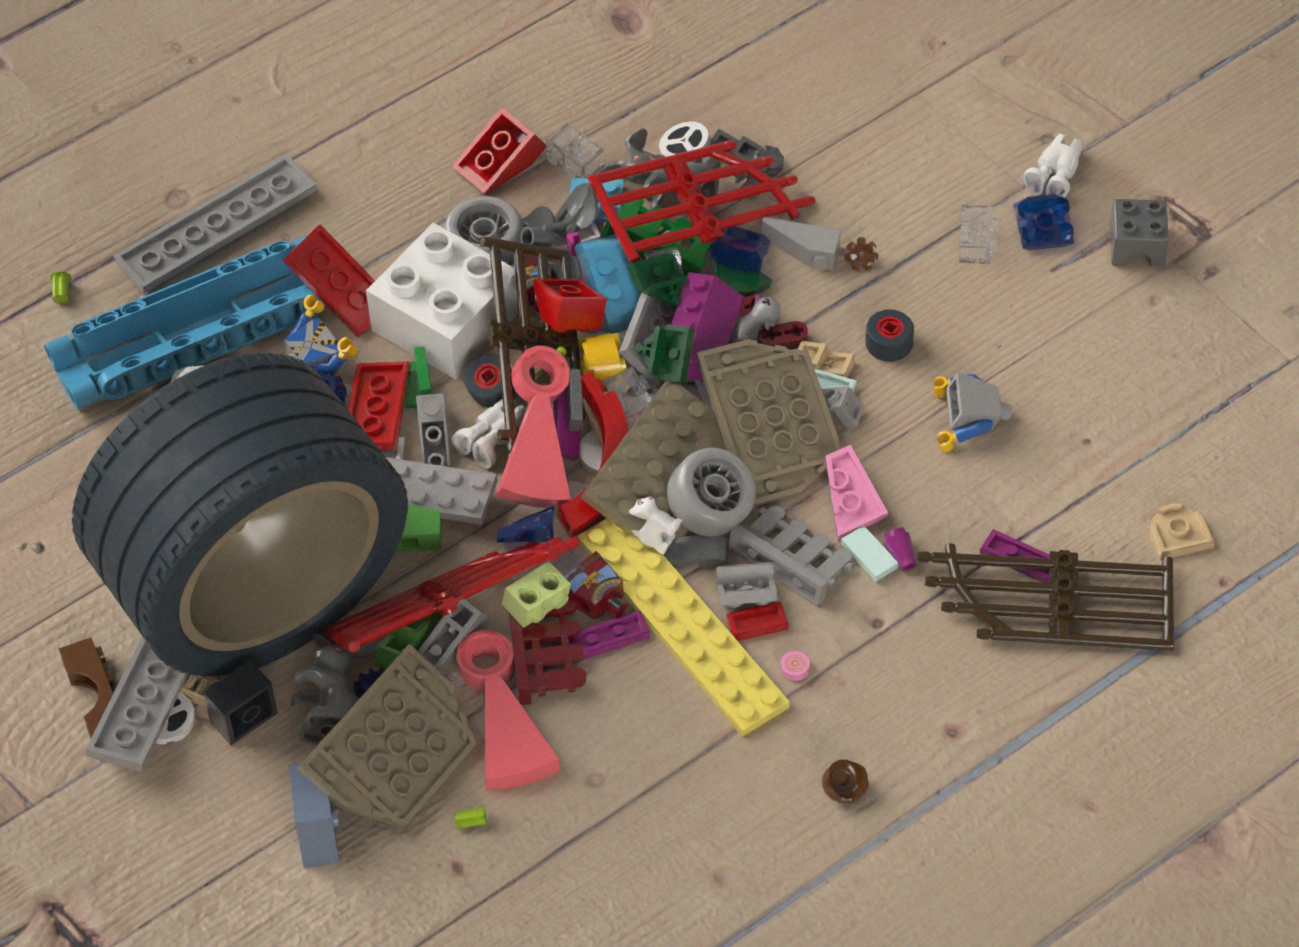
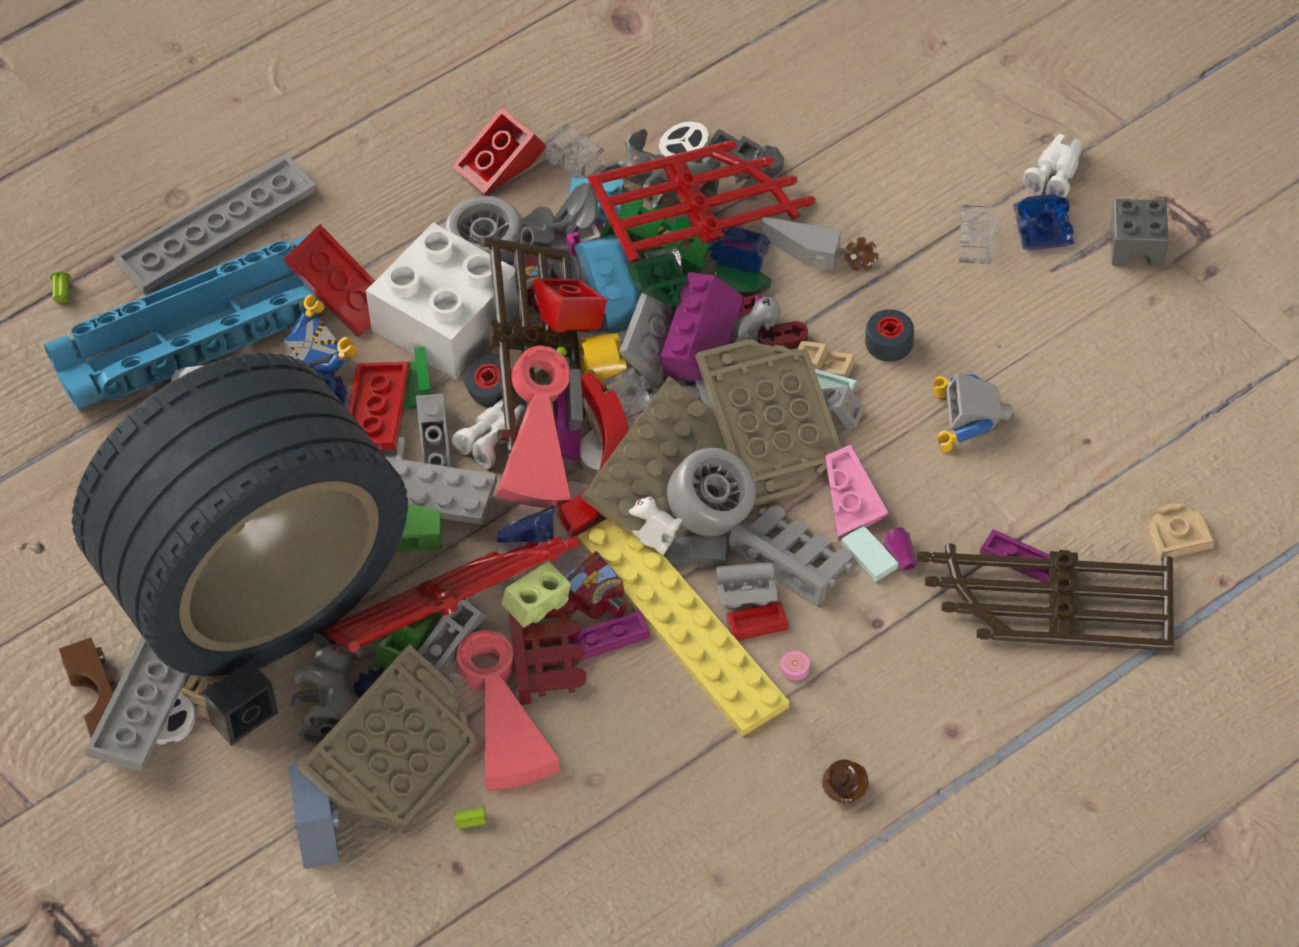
(668, 352): dark green slope -> none

